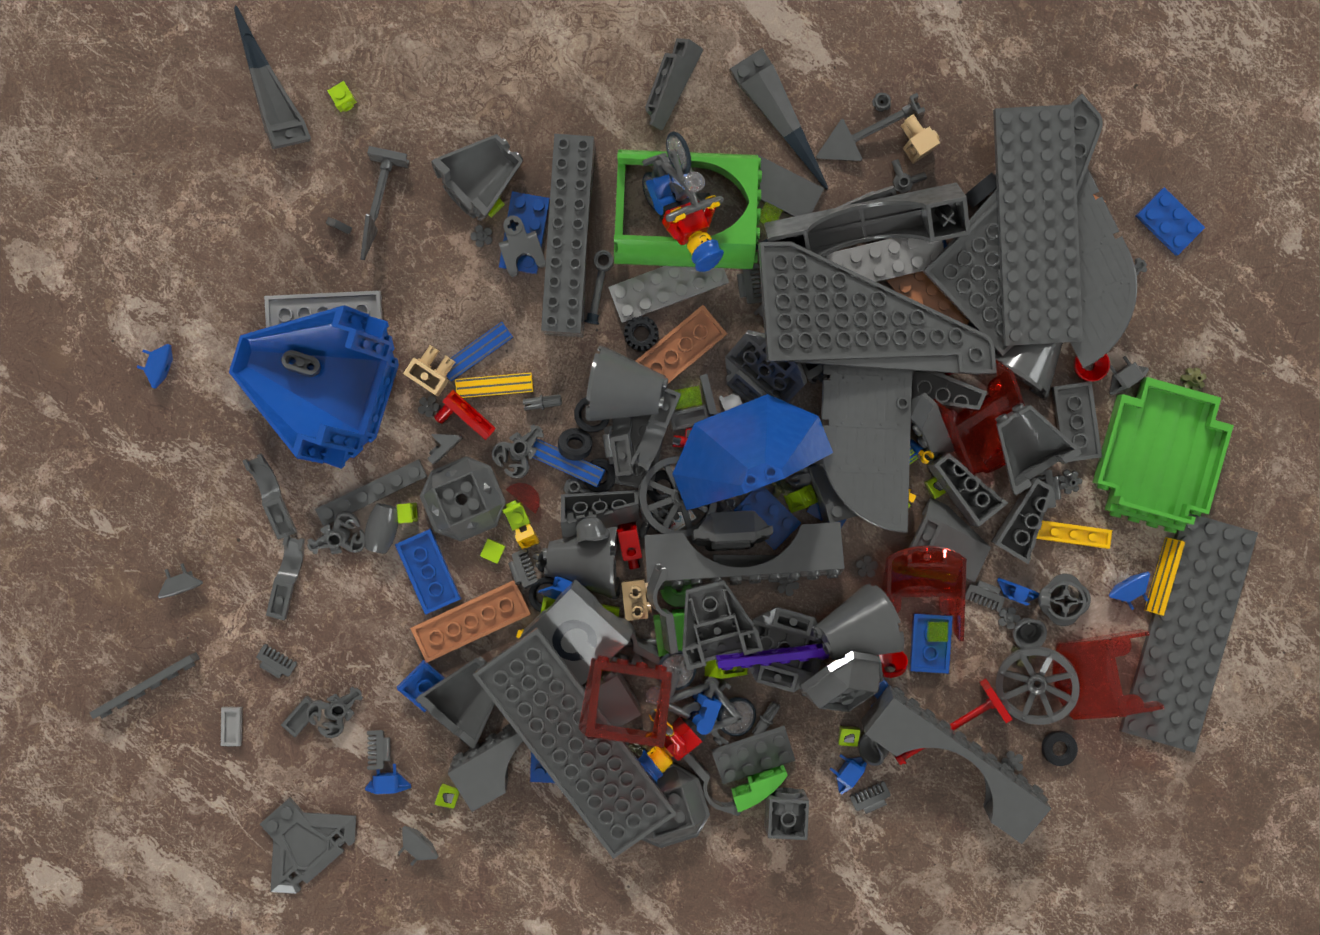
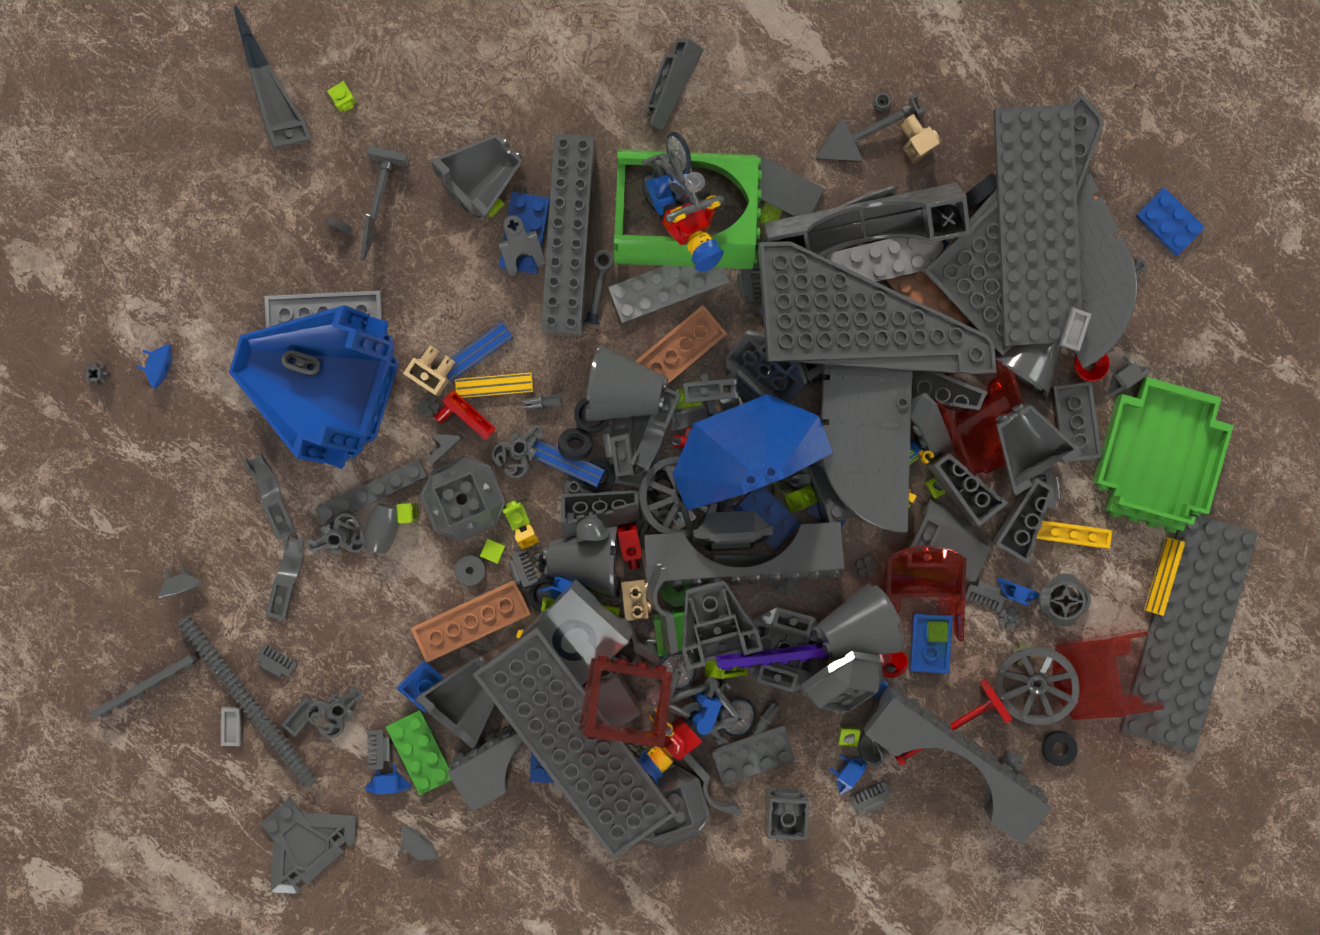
(102, 374): none -> dark grey gear
(246, 701): none -> dark grey piece
(420, 751): none -> bright green plate
(428, 571): blue plate -> none
(447, 796): lime slope -> none
(461, 570): none -> dark grey piece
(482, 236): dark grey plant -> none
(525, 494): clear red tile -> none
(637, 322): black tyre -> none
(710, 390): none -> dark grey plate
(758, 787): bright green slope -> none
(762, 85): dark grey plate -> none
(903, 181): dark grey piece -> none
(1029, 633): dark grey helmet -> none
(1069, 481): dark grey plant -> none
(1075, 329): none -> light grey tile
(1131, 588): blue piece -> none
(1193, 378): olive plant -> none

